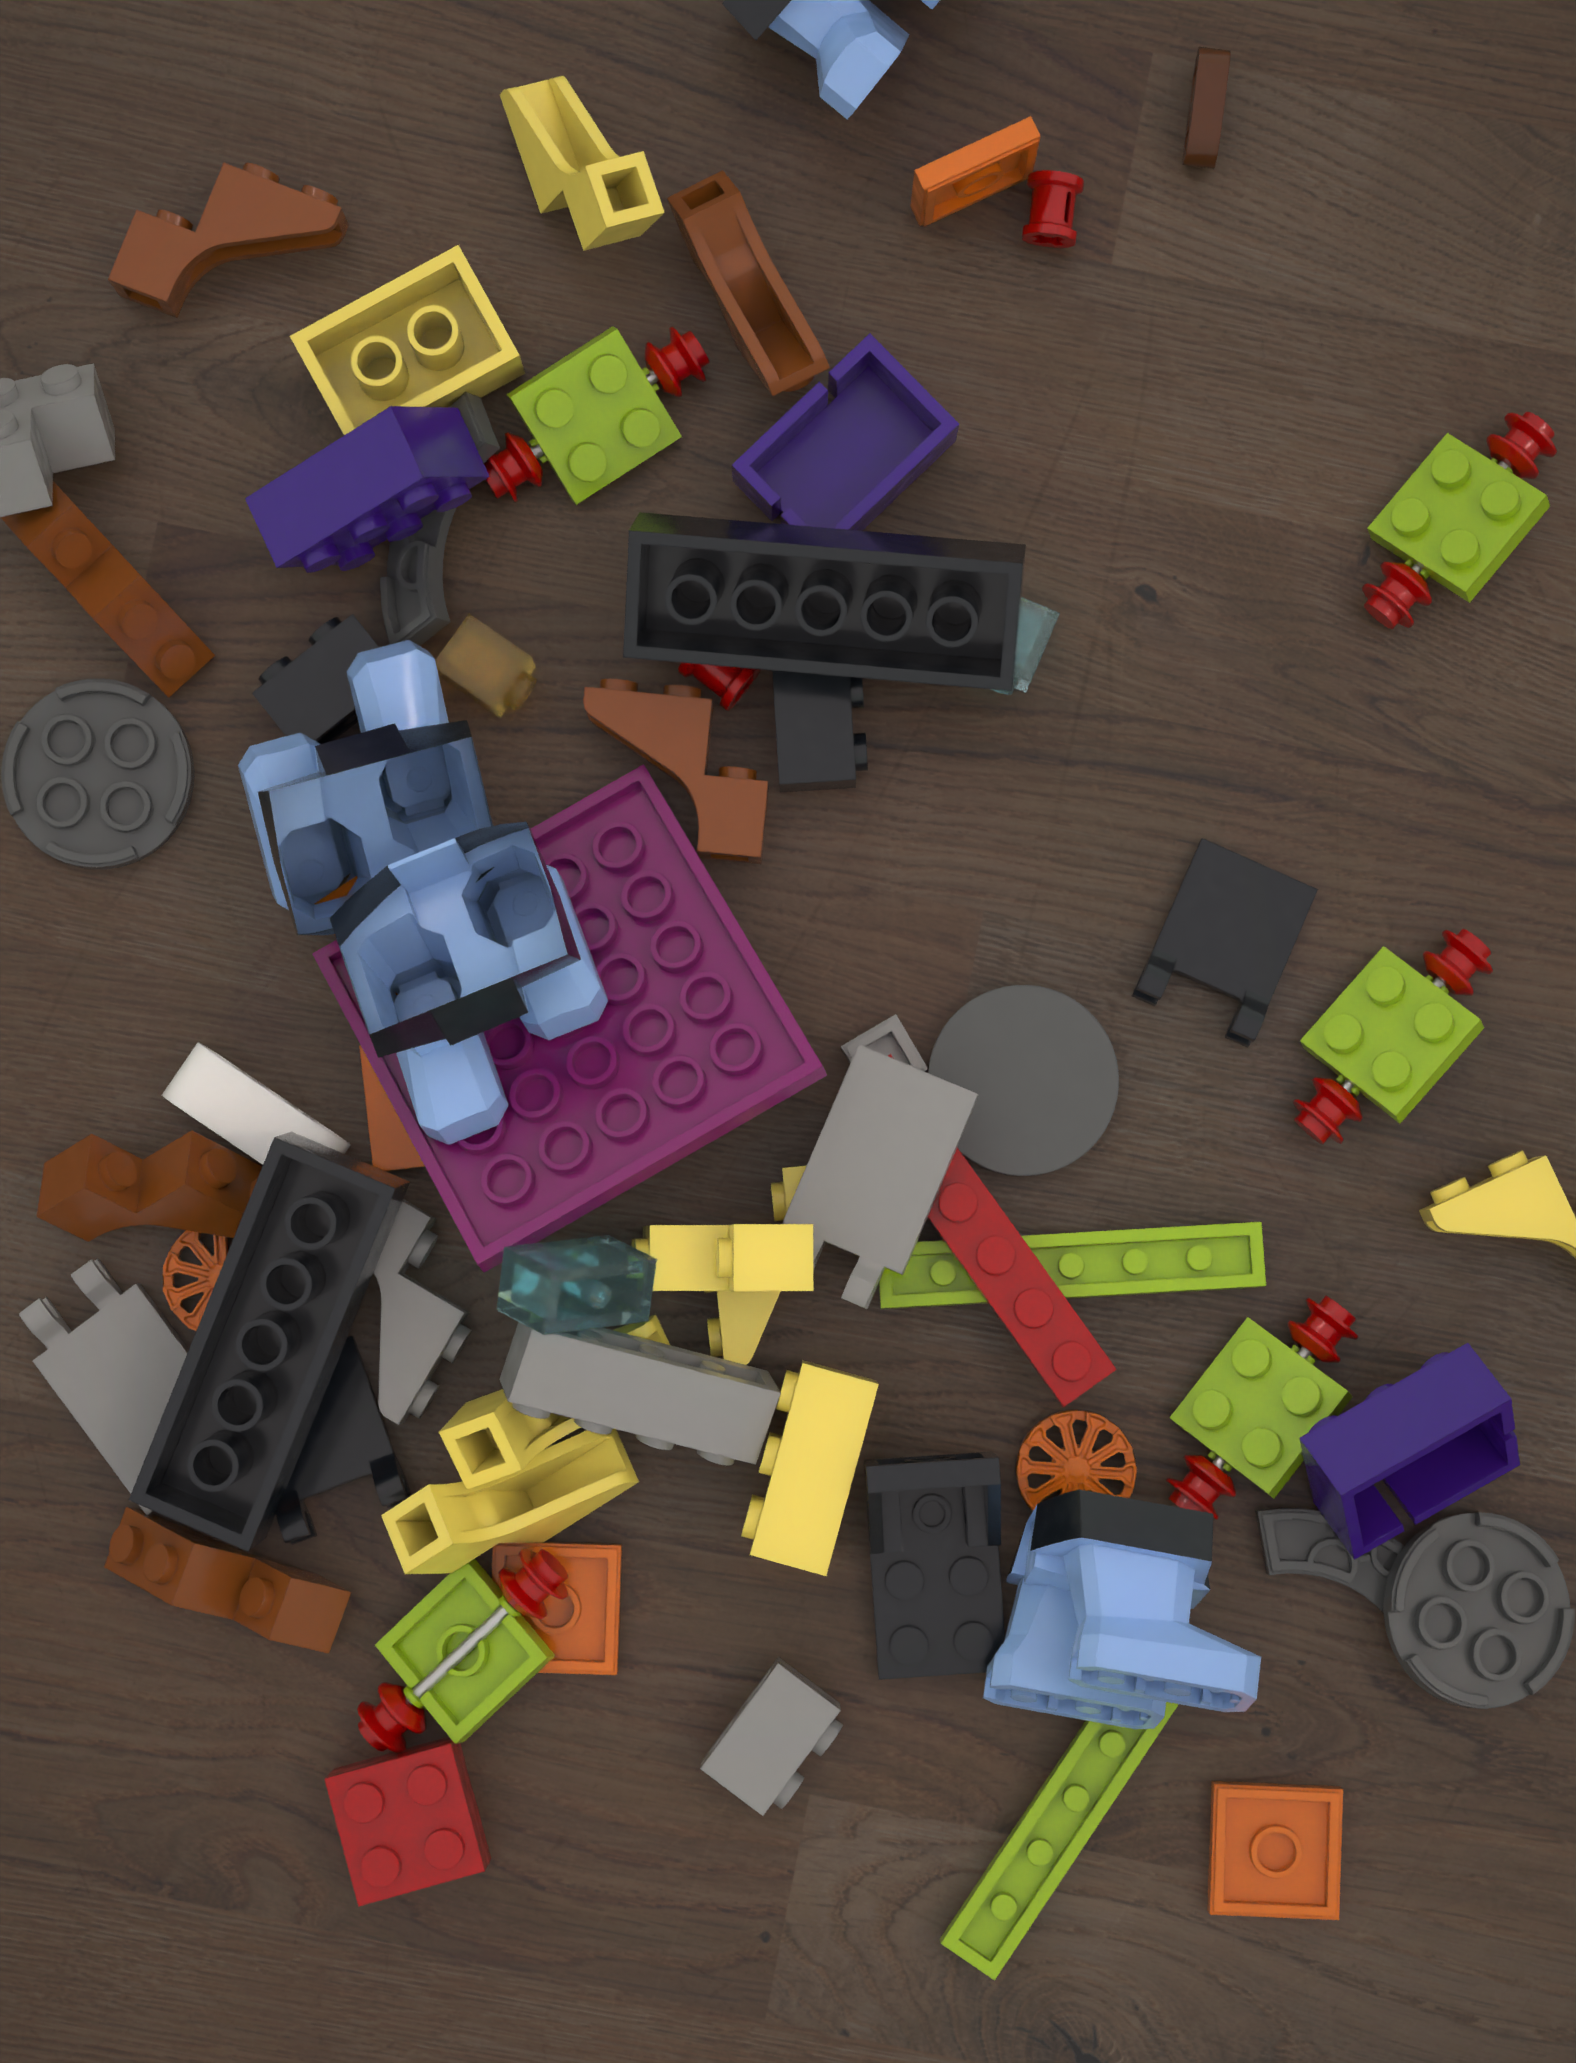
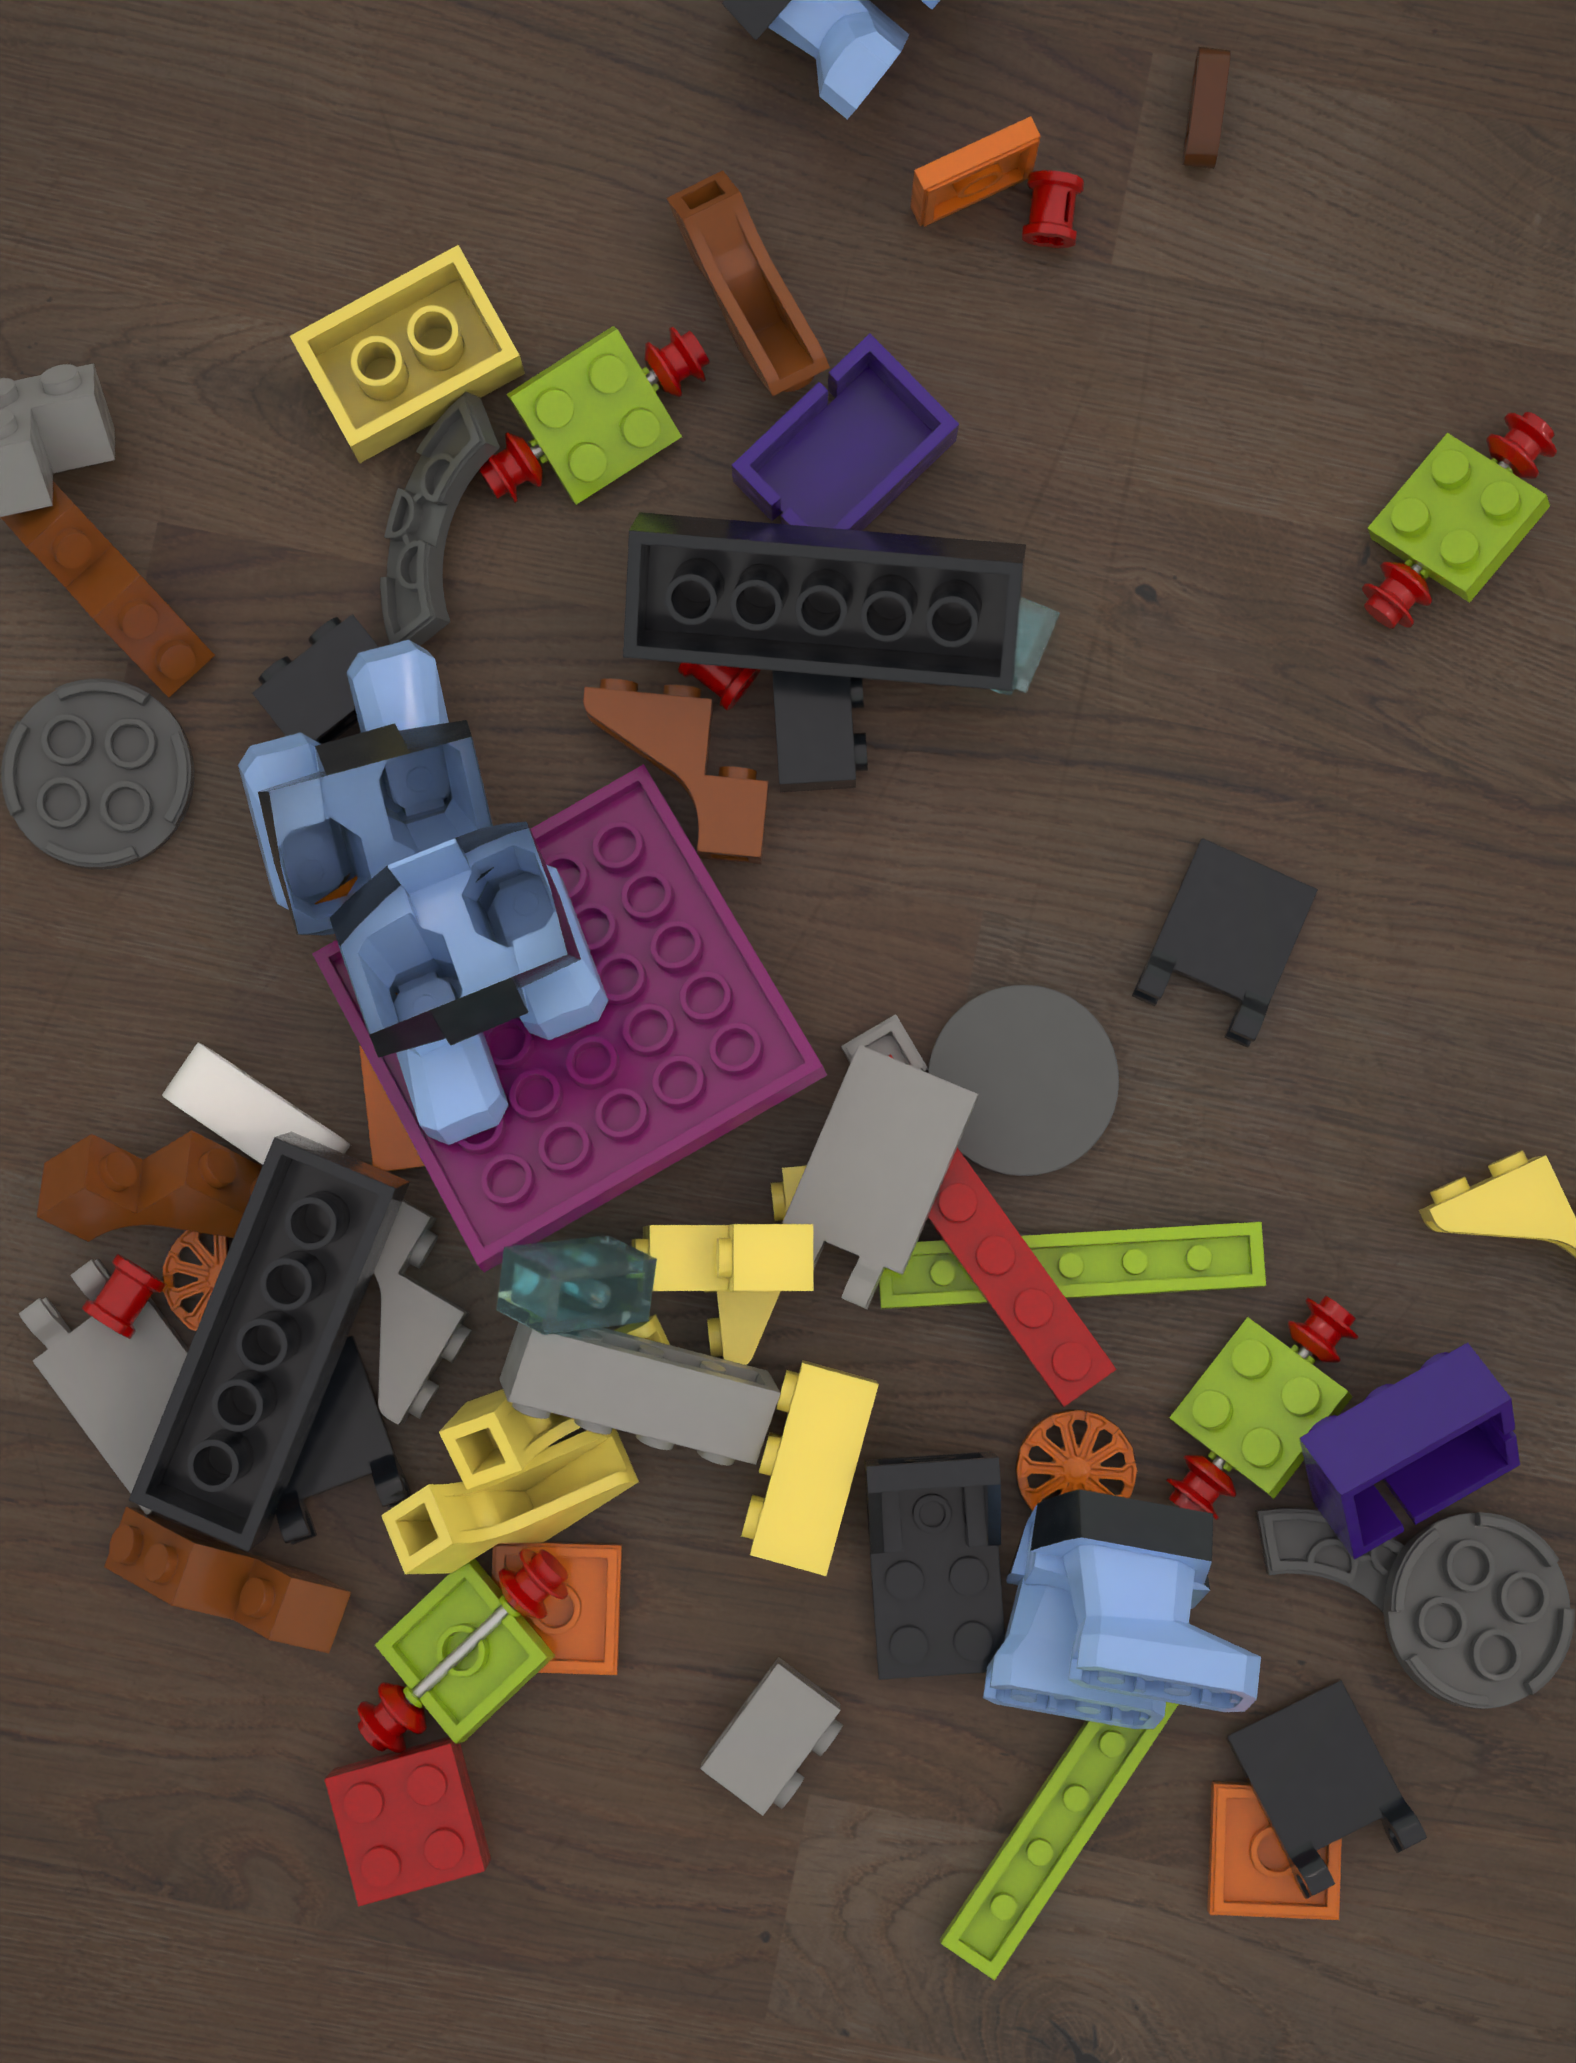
(123, 1296): none -> red bush
(242, 220): dark orange arch -> none
(368, 488): dark purple piece -> none
(486, 667): clear yellow brick -> none
(577, 168): light yellow arch -> none
(1321, 1781): none -> black flag
(1392, 1034): lime plate -> none

